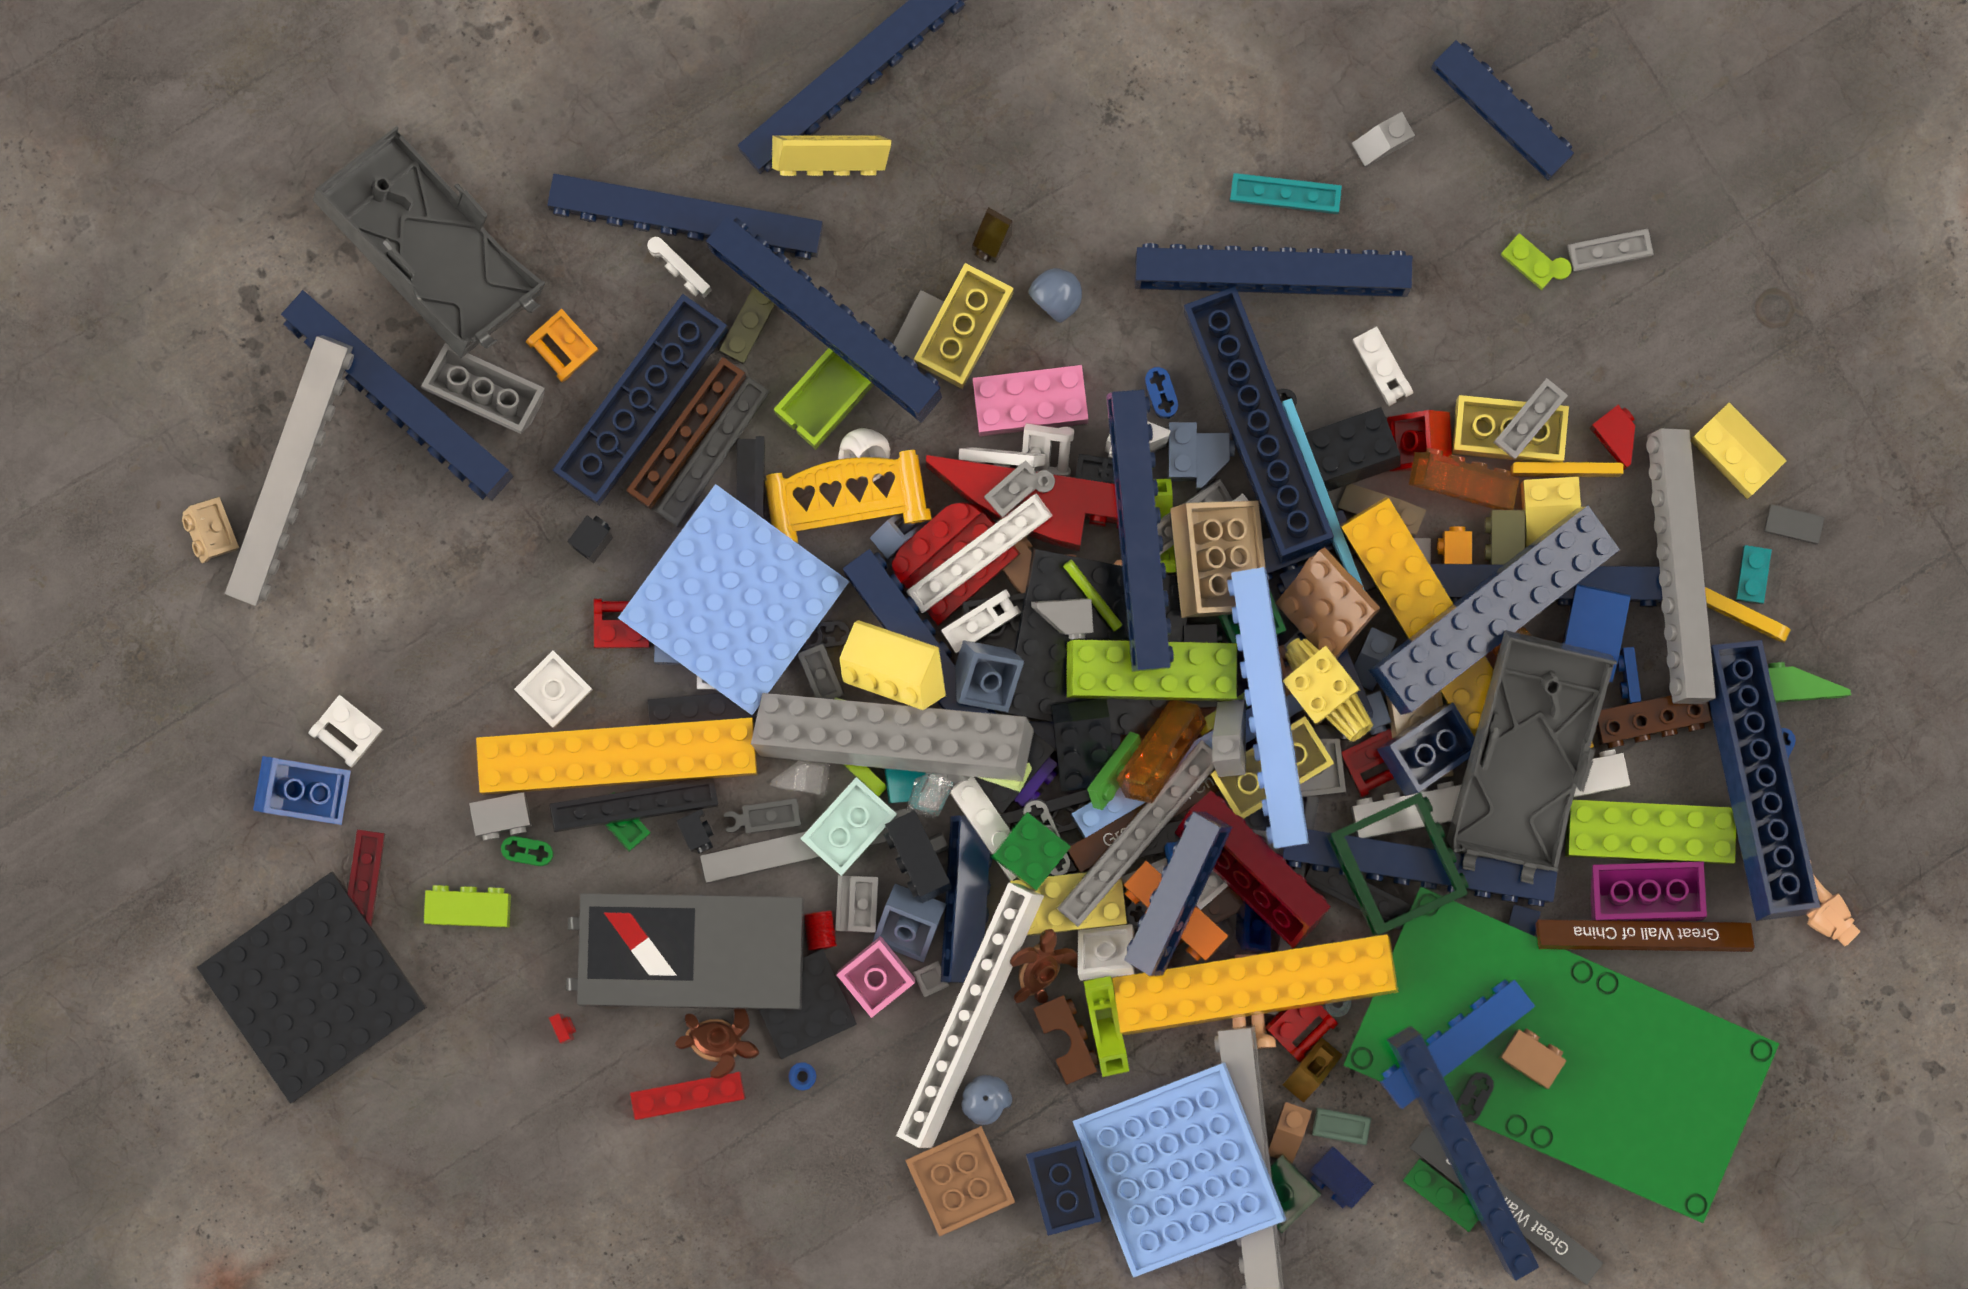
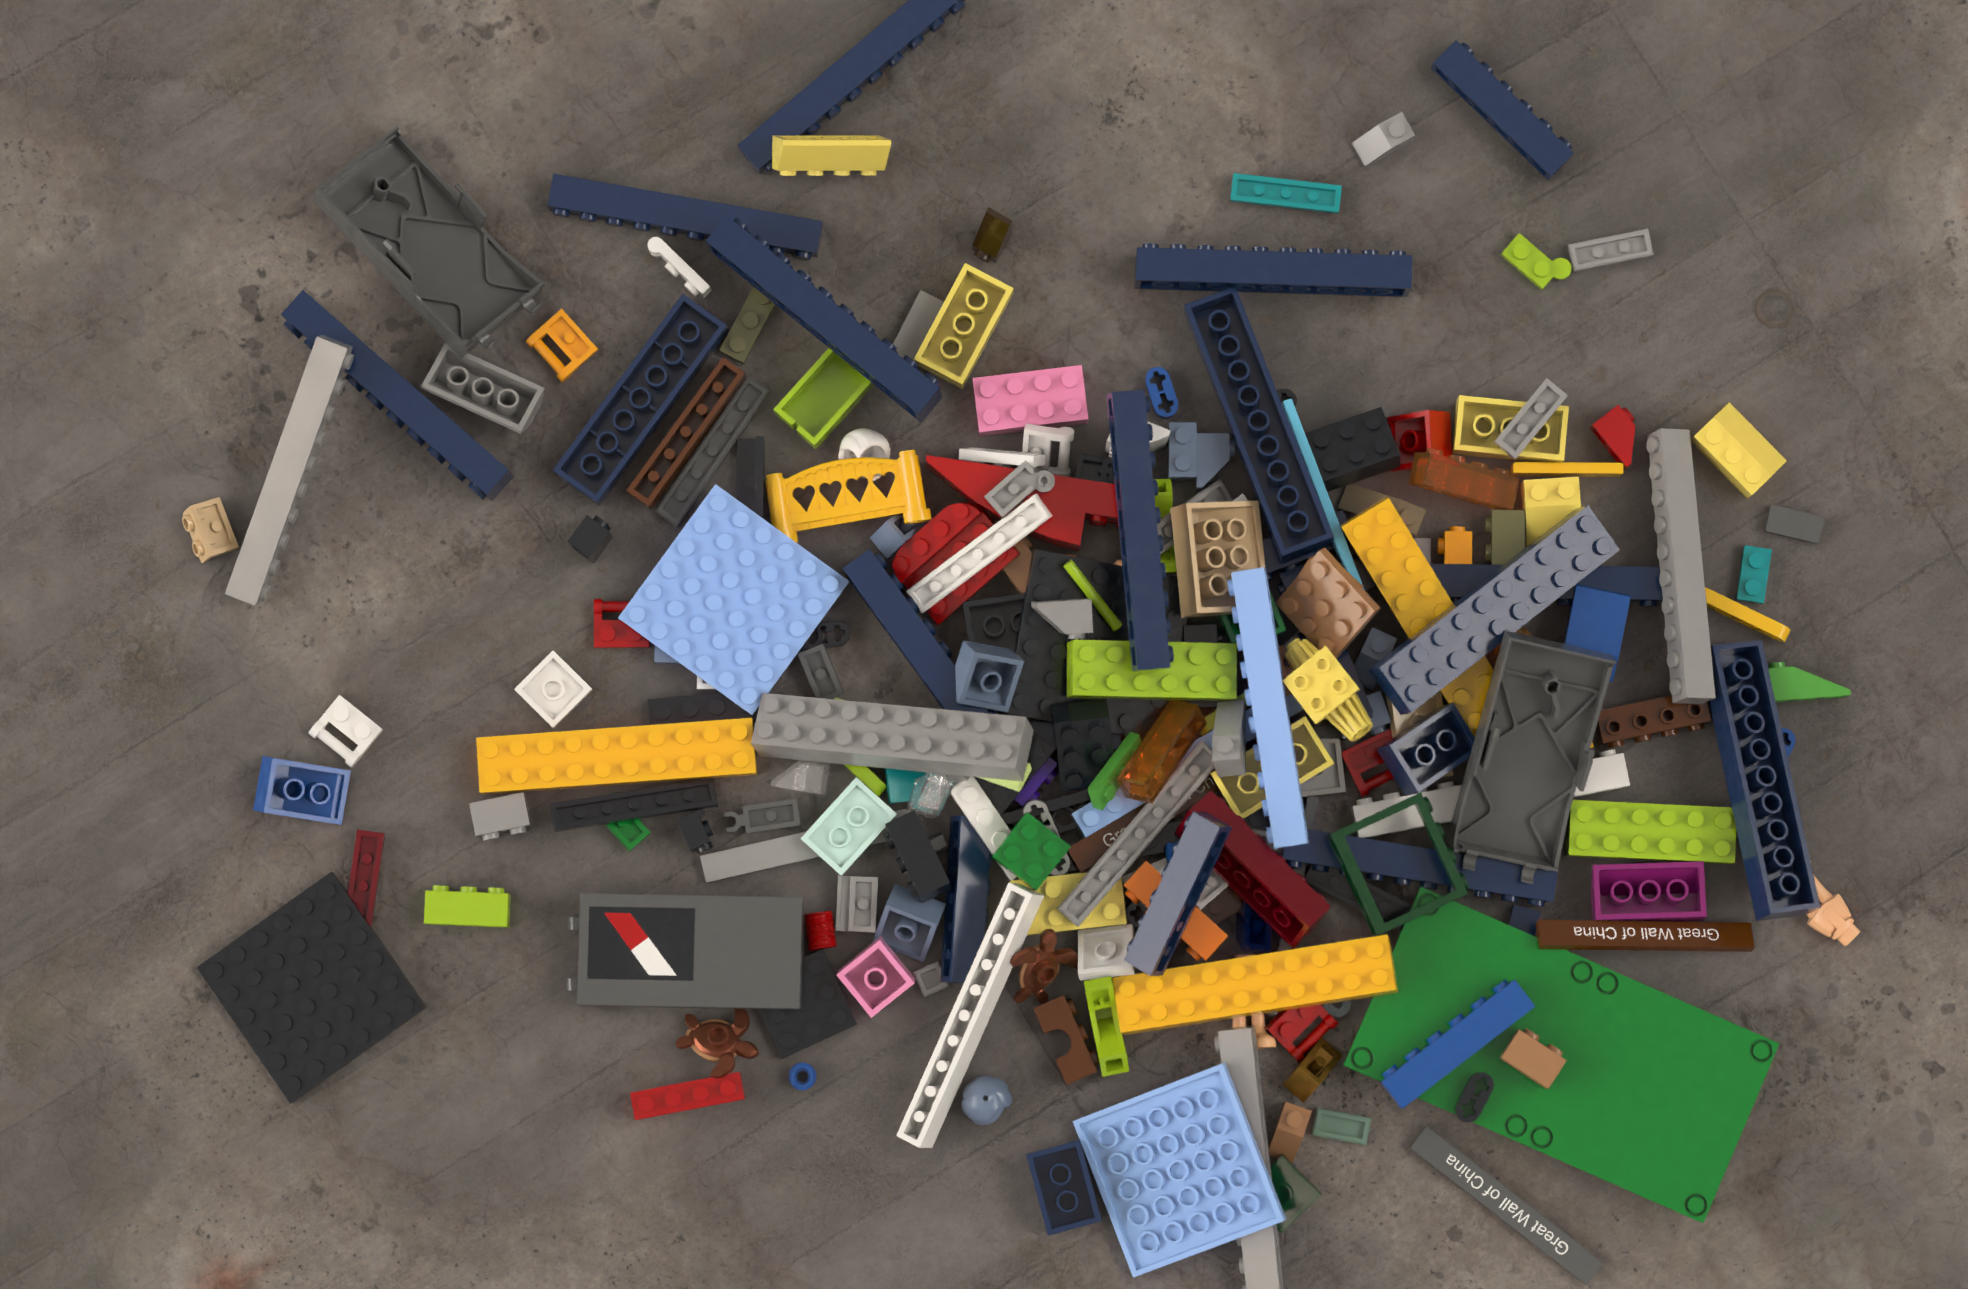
(526, 858): green beam -> none
(563, 1027): red plate -> none
(892, 666): light yellow slope -> none
(960, 1181): medium nougat plate -> none
(980, 621): white plate -> none
(1057, 293): sand blue piece -> none
(1340, 1178): clear blue brick -> none
(1382, 365): white plate -> none
(1441, 1194): green plate -> none
(1463, 1152): dark blue brick -> none
(1630, 687): blue plate -> none

